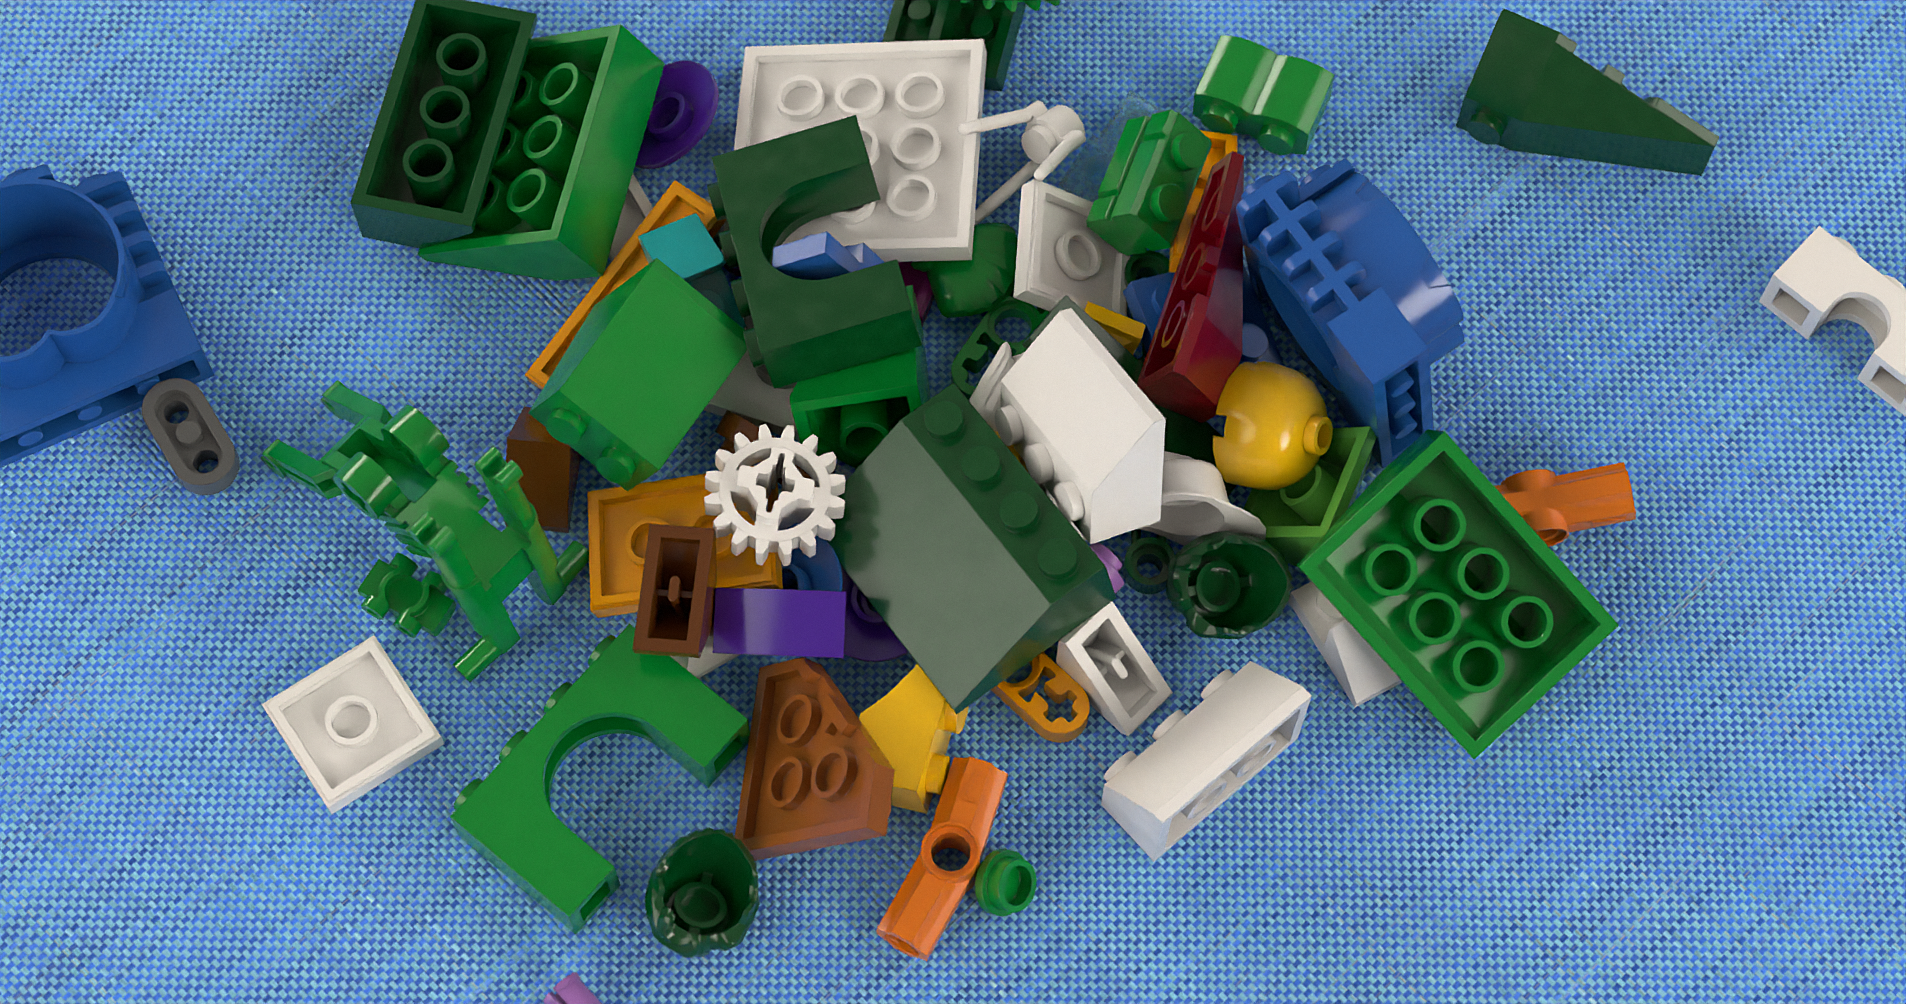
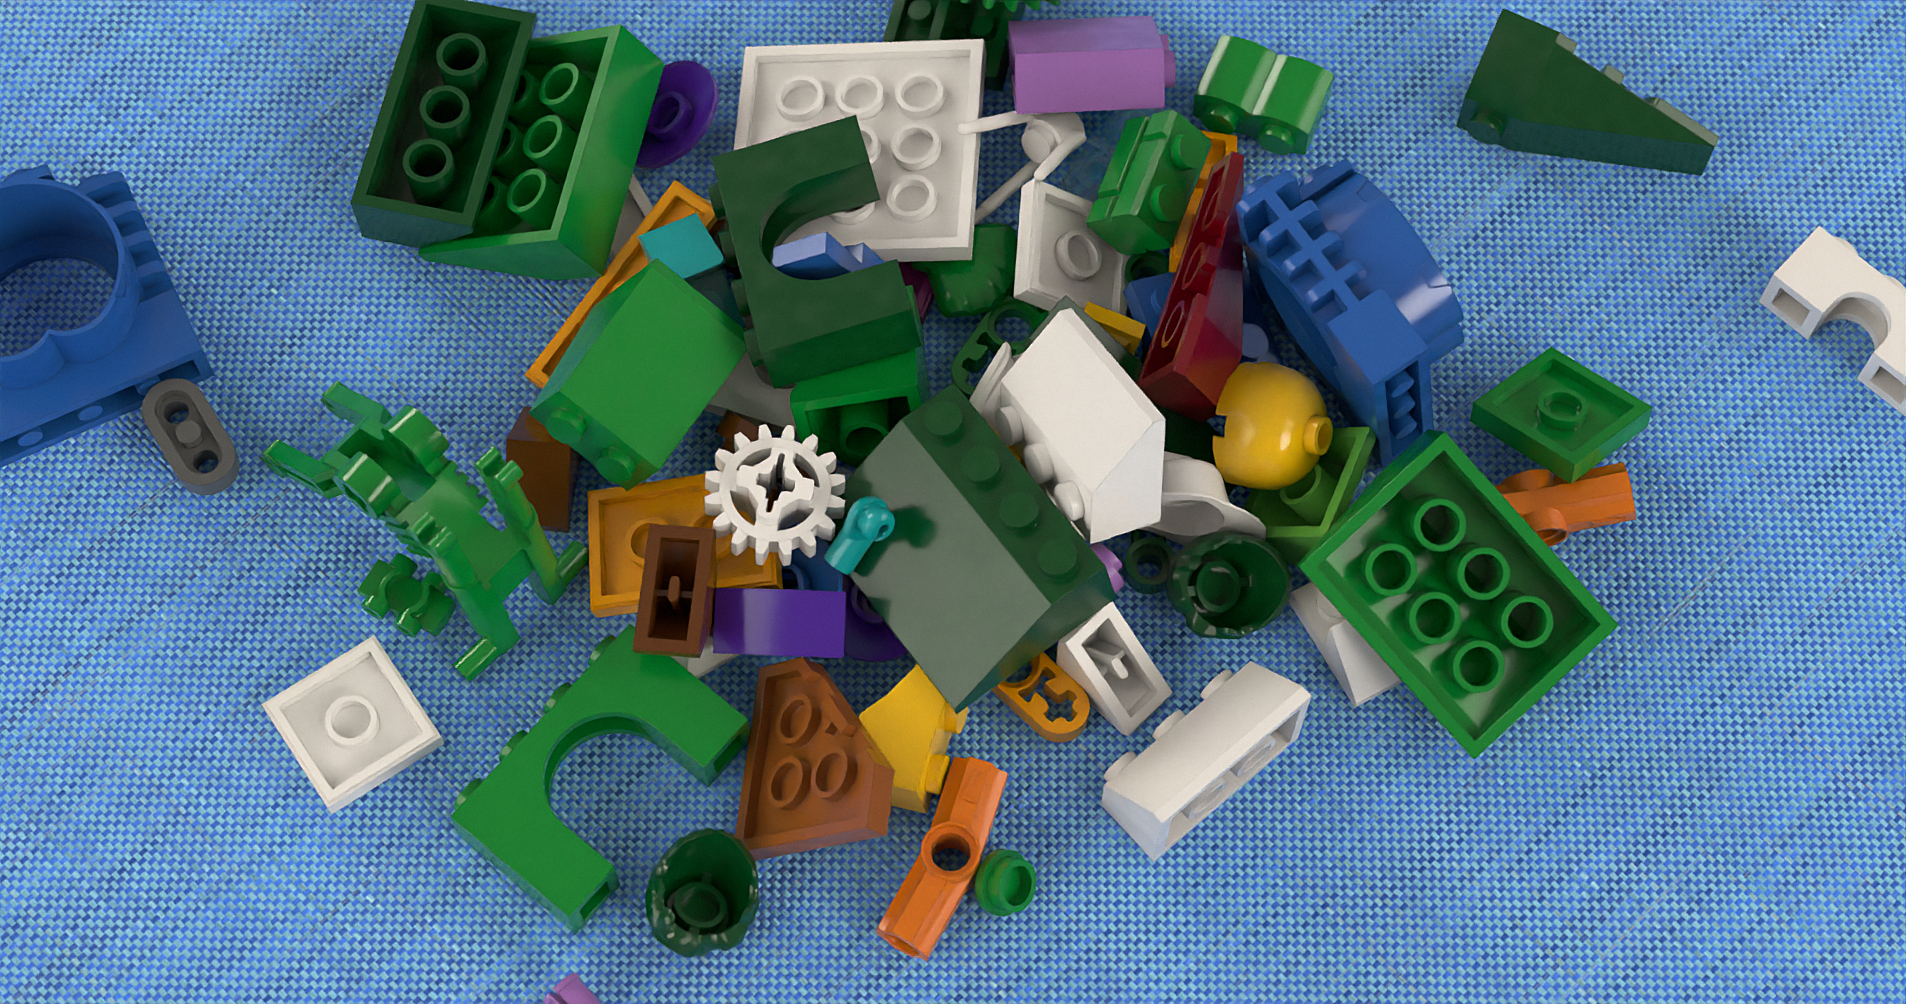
(866, 522): none -> teal arm
(1089, 64): none -> medium lavender brick
(1560, 414): none -> green plate

